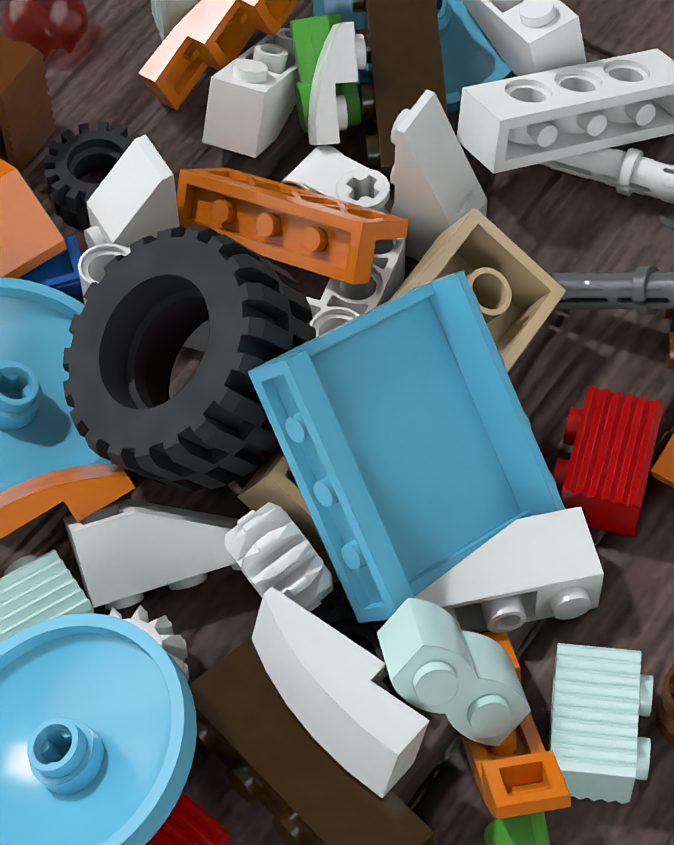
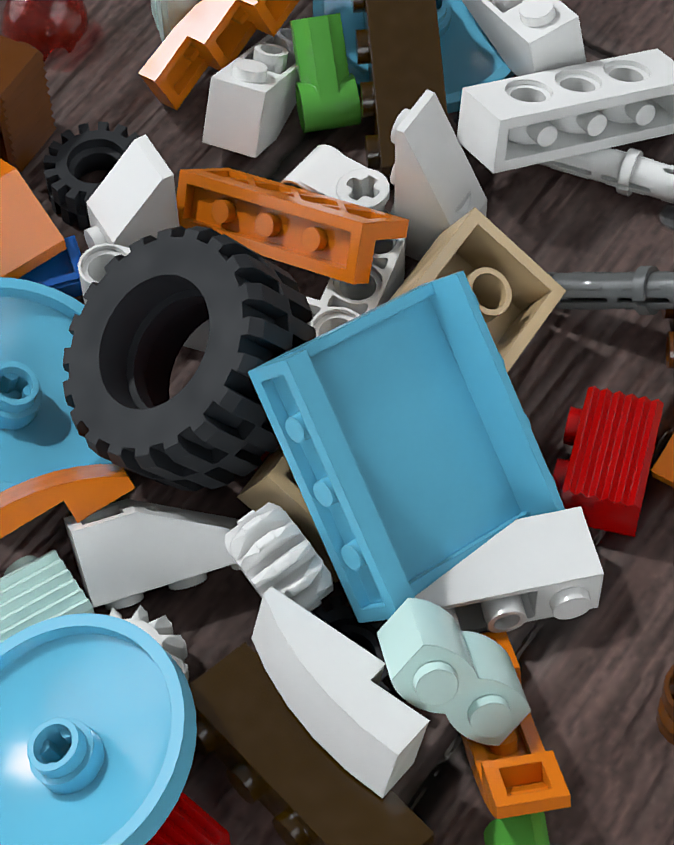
(338, 63): white slope -> none
(596, 720): light aqua brick -> none

